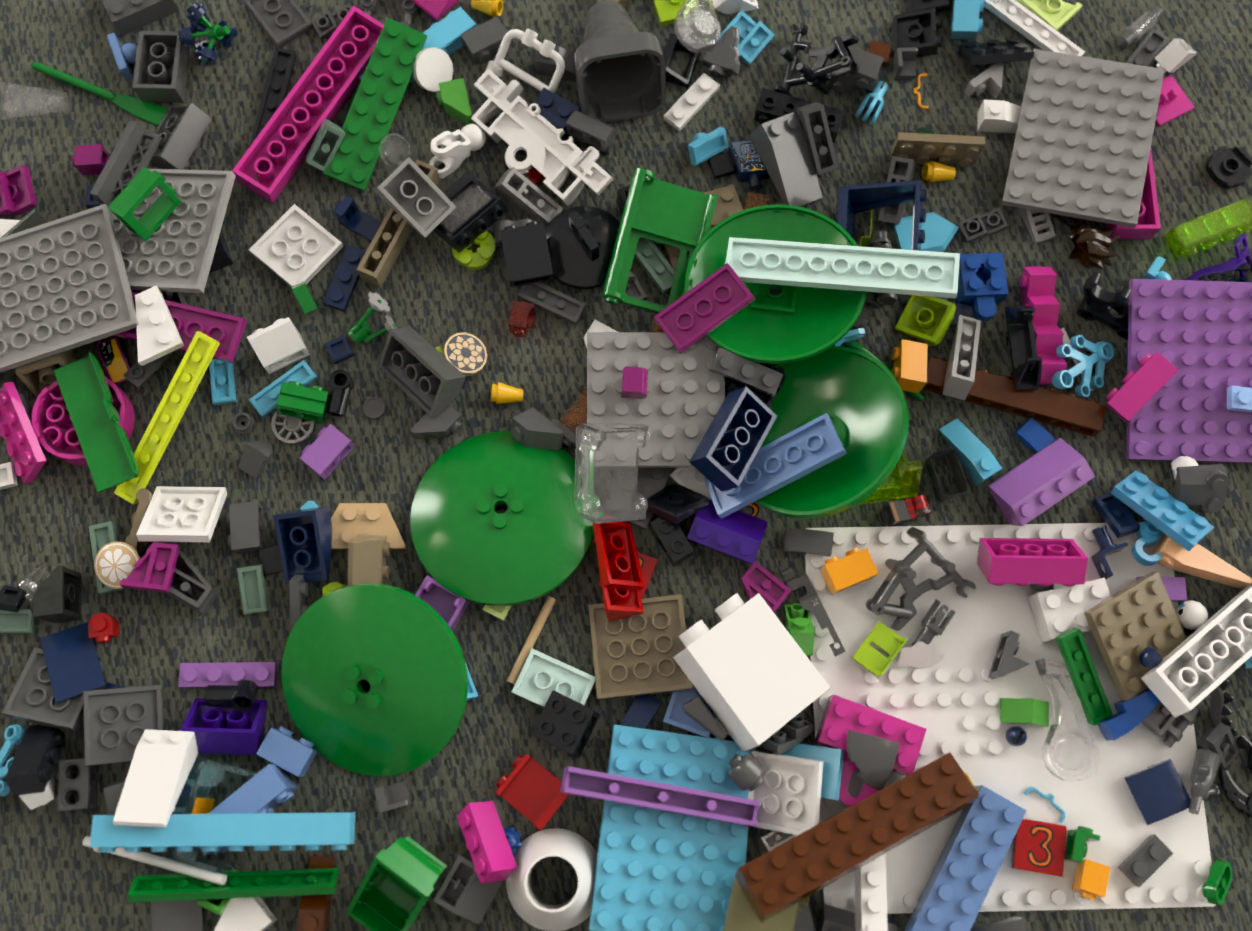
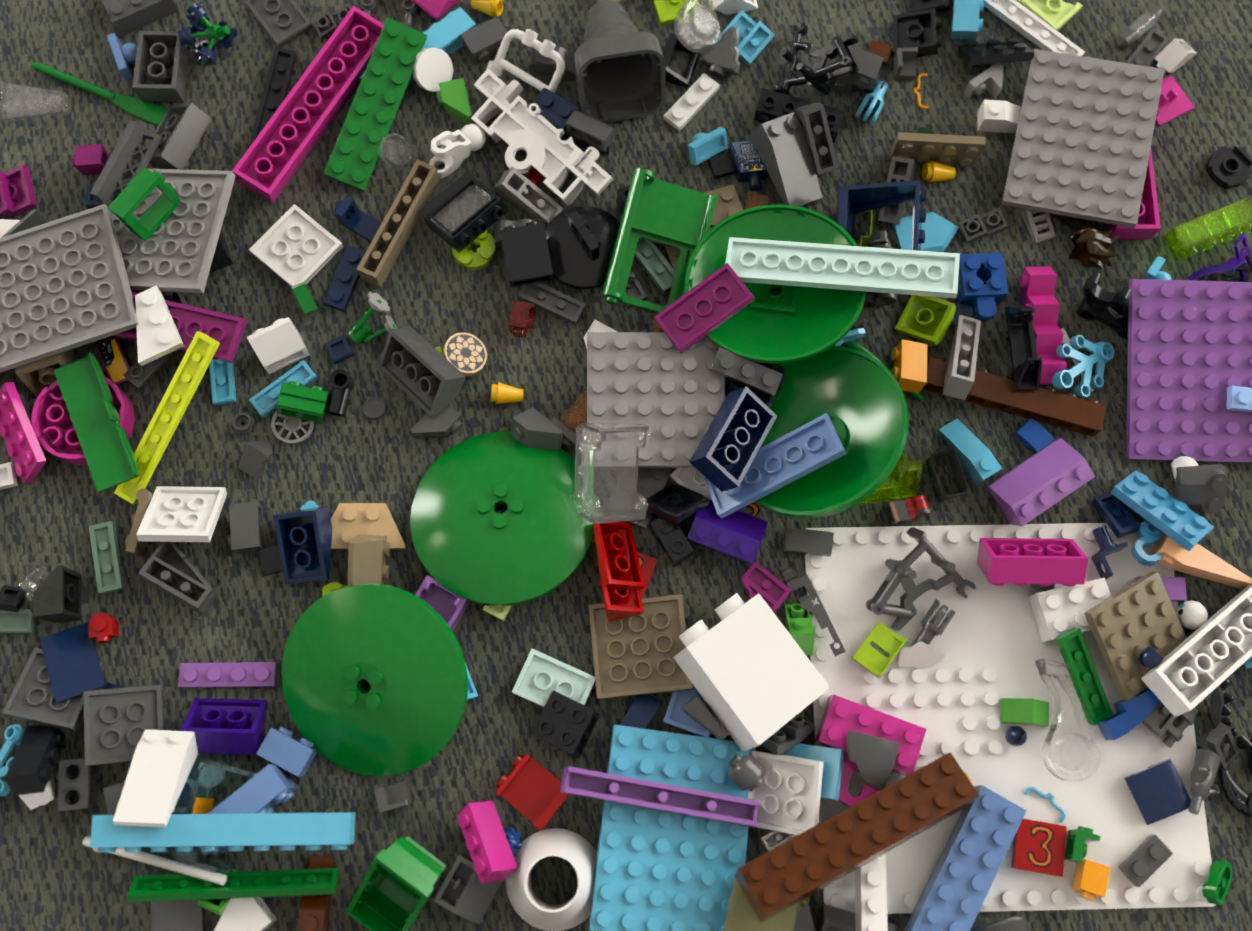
(115, 562): dish -> none
(154, 570): magenta wing -> none
(238, 696): black piece -> none
(252, 589): sand green tile -> none
(298, 591): dark grey plate -> none
(324, 145): sand green brick -> none
(326, 451): medium lavender brick -> none
(415, 197): light grey slope -> none
(531, 639): tan bar -> none
(634, 382): magenta piece -> none
(849, 570): light orange brick -> none
(1004, 661): dark grey slope -> none
(1140, 386): dark pink brick -> none

